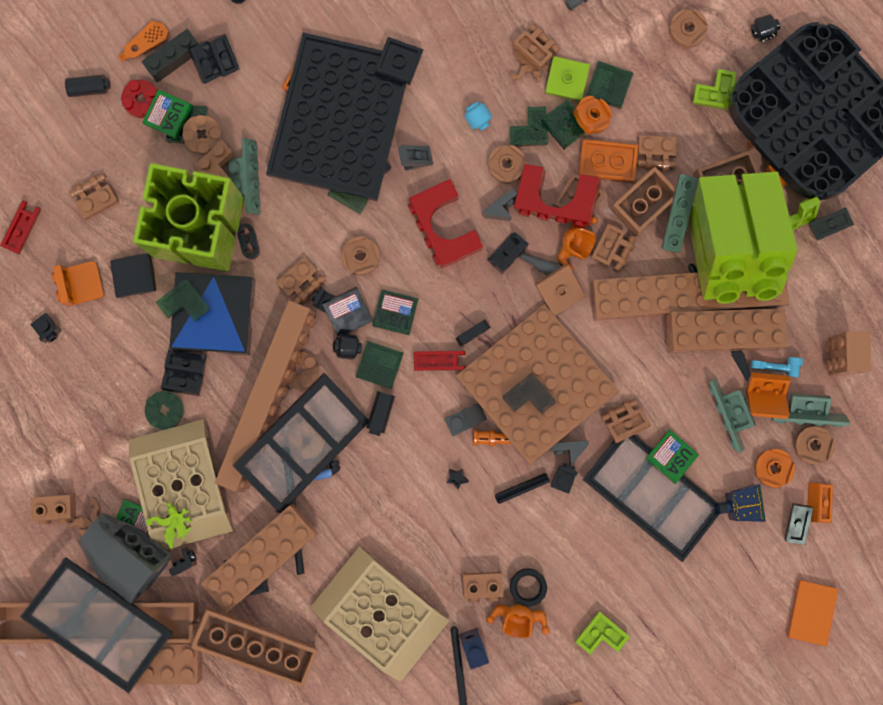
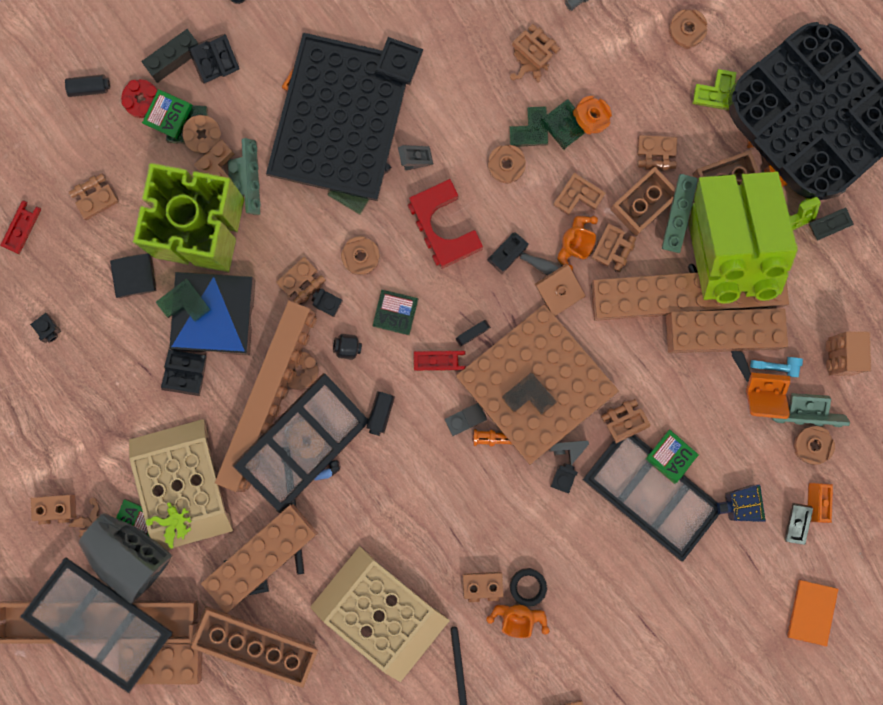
(77, 283): orange bracket -> none
(143, 43): orange piece -> none
(173, 416): clear green plate -> none
(181, 565): black bracket -> none
(252, 239): black beam -> none
(347, 311): tile -> none
(379, 365): clear green tile -> none
(457, 478): black piece -> none
(474, 648): dark blue torso -> none
(478, 116): medium azure head -> none
(497, 209): dark grey slope -> none
(522, 488): black axle -> none
(567, 78): lime plate -> none
(578, 211): red arch -> none
(601, 629): lime plate -> none
(608, 160): orange tile -> none
(610, 84): clear green tile -> none
(734, 411): sand green bracket -> none
(765, 28): black head -> none
(765, 474): orange plate -> none

